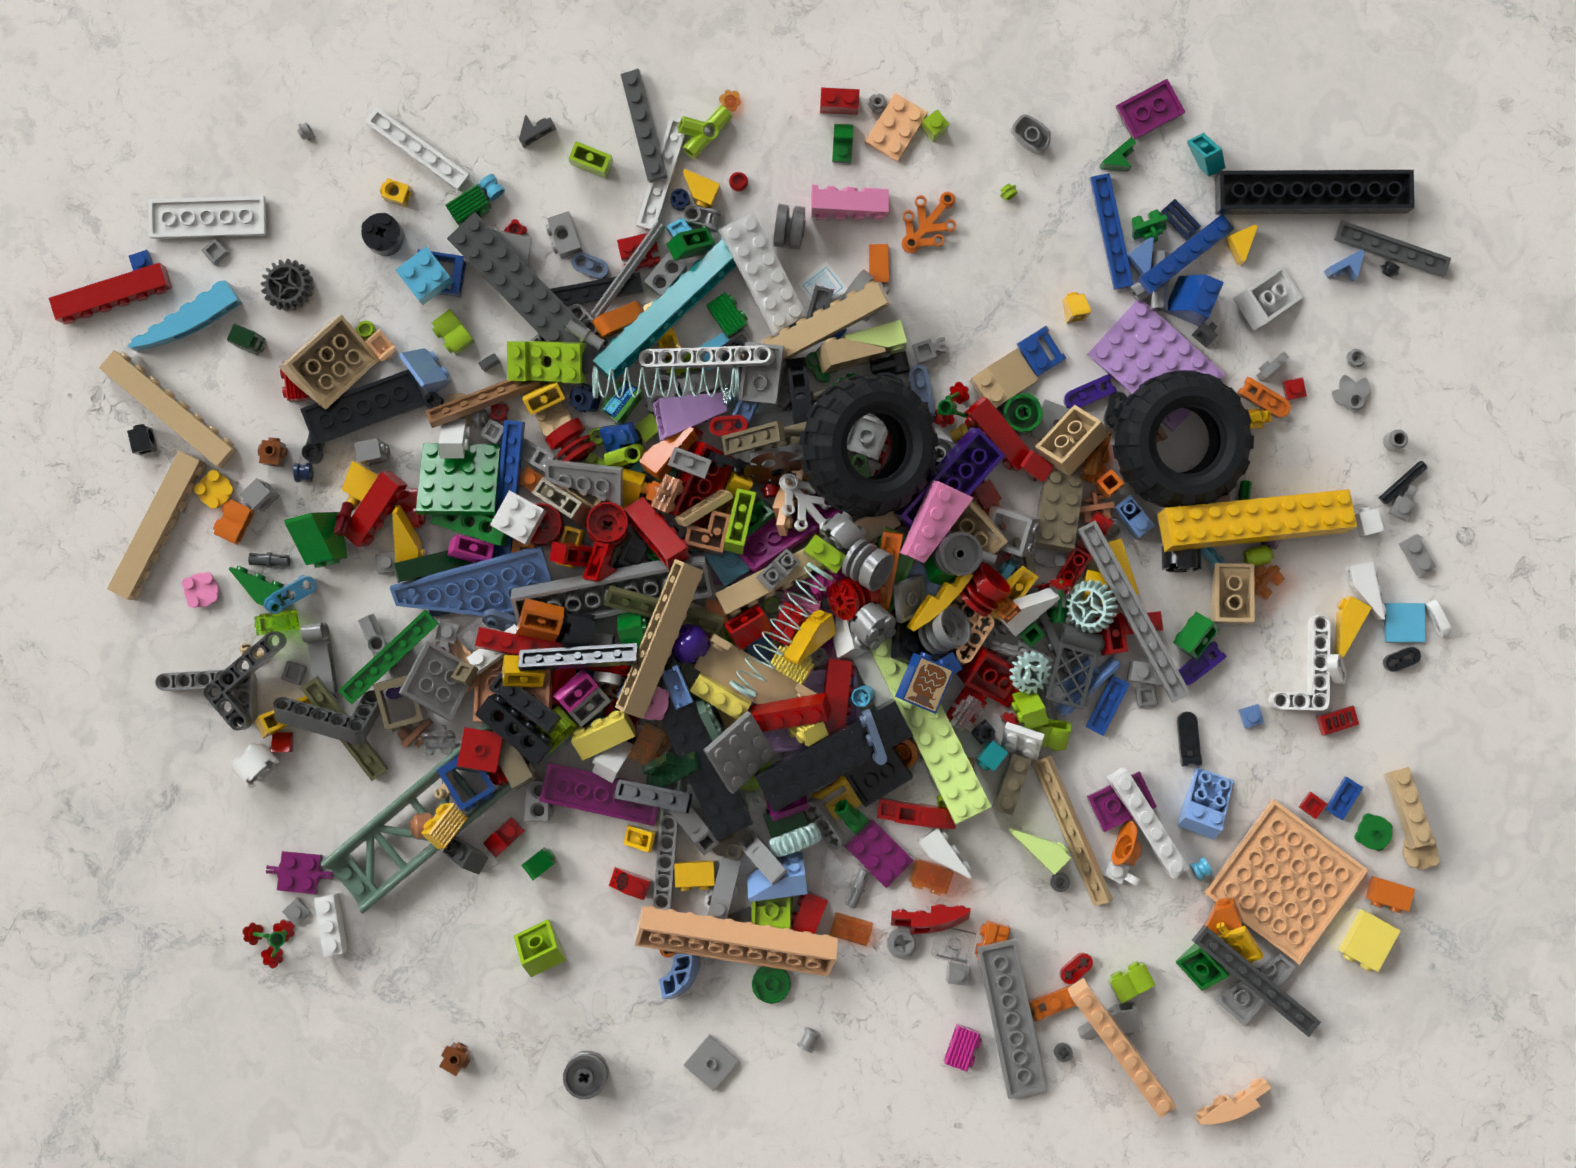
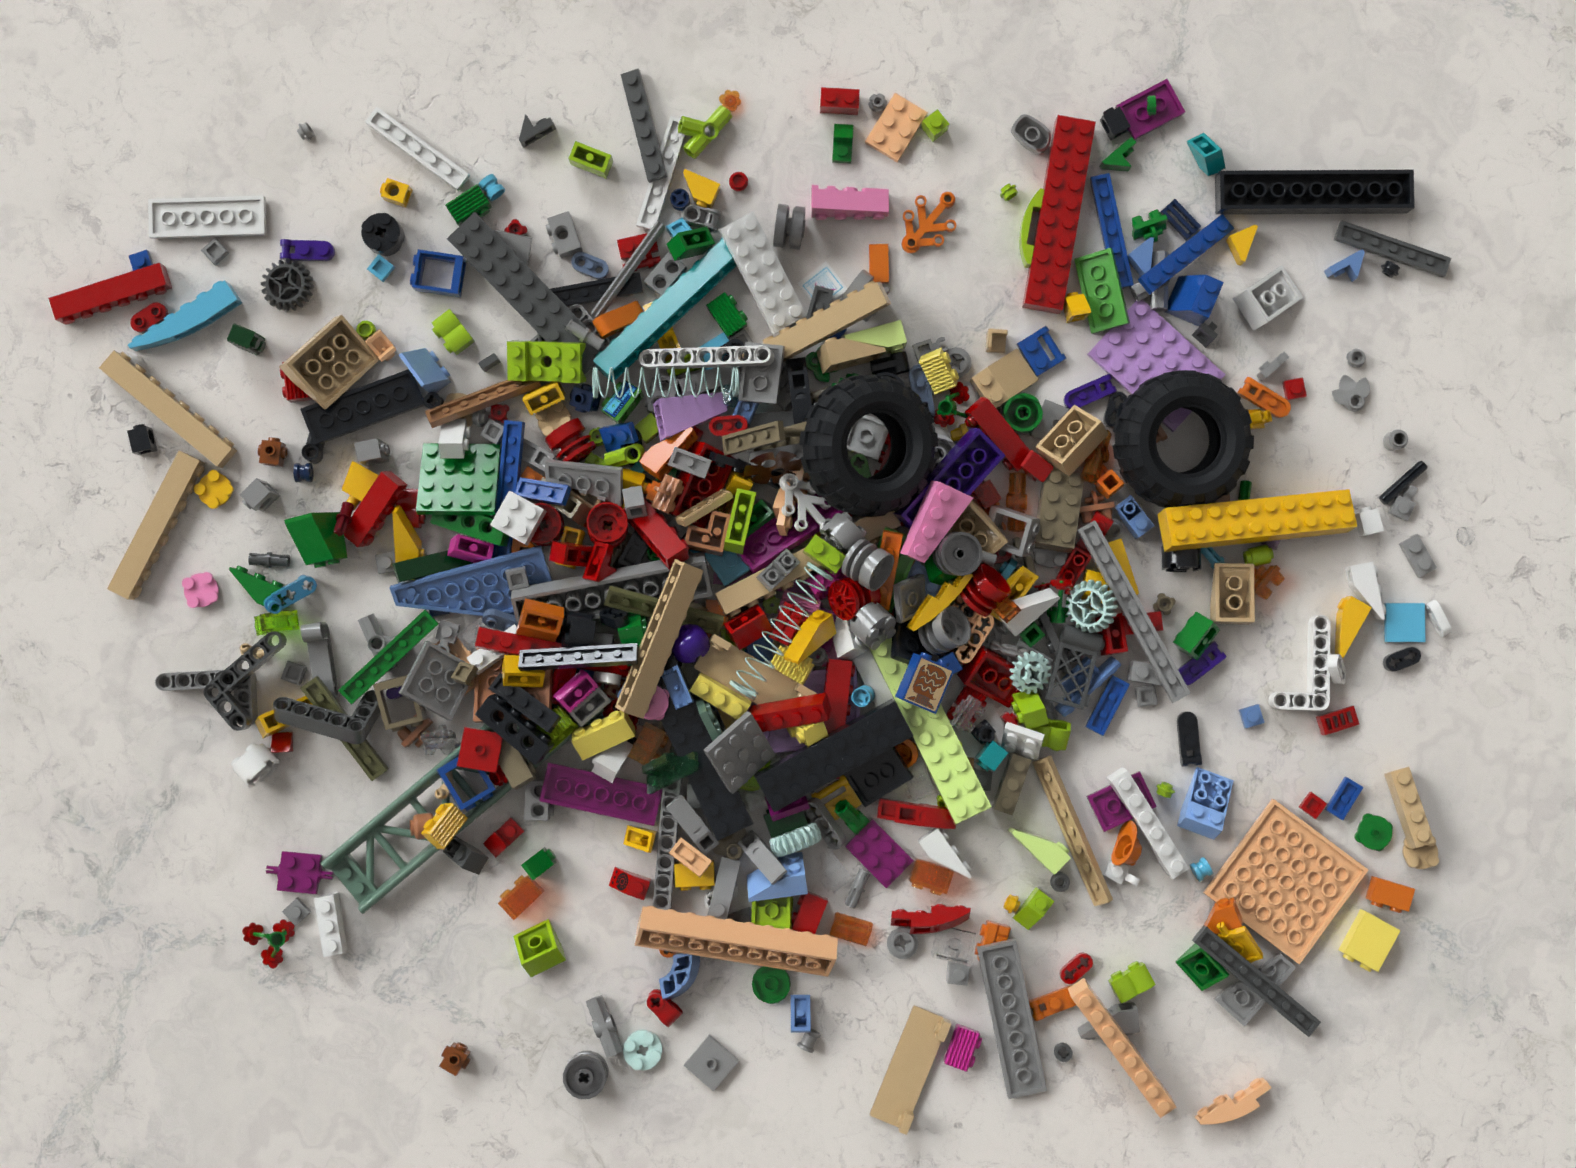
(148, 317): none -> red plate
(233, 522): orange brick -> none
(307, 250): none -> dark purple plate
(380, 268): none -> medium azure plate
(424, 275): medium azure brick -> none
(517, 578): none -> light grey plate
(520, 897): none -> clear orange brick
(543, 491): none -> plate
(604, 1026): none -> light grey piece
(614, 617): none -> black beam
(634, 502): none -> light grey brick
(638, 1060): none -> light aqua plate
(653, 796): black plate -> none
(665, 1009): none -> red piece
(690, 857): none -> light nougat plate
(770, 490): red plate -> none
(800, 1013): none -> medium blue slope
(873, 738): sand blue plate -> none
(909, 1068): none -> tan bracket
(938, 370): none -> light yellow brick
(959, 354): none -> light grey gear
(984, 778): none -> dark grey plate
(996, 340): none -> tan panel
(1011, 903): none -> yellow plate
(1016, 500): none -> clear orange piece
(1026, 250): none -> lime slope
(1033, 908): none -> lime slope
(1059, 214): none -> red brick
(1102, 289): none -> bright green plate
(1114, 122): none -> black brick
(1151, 105): none -> green tile
(1165, 789): none -> lime plate
(1169, 604): none -> dark tan plate

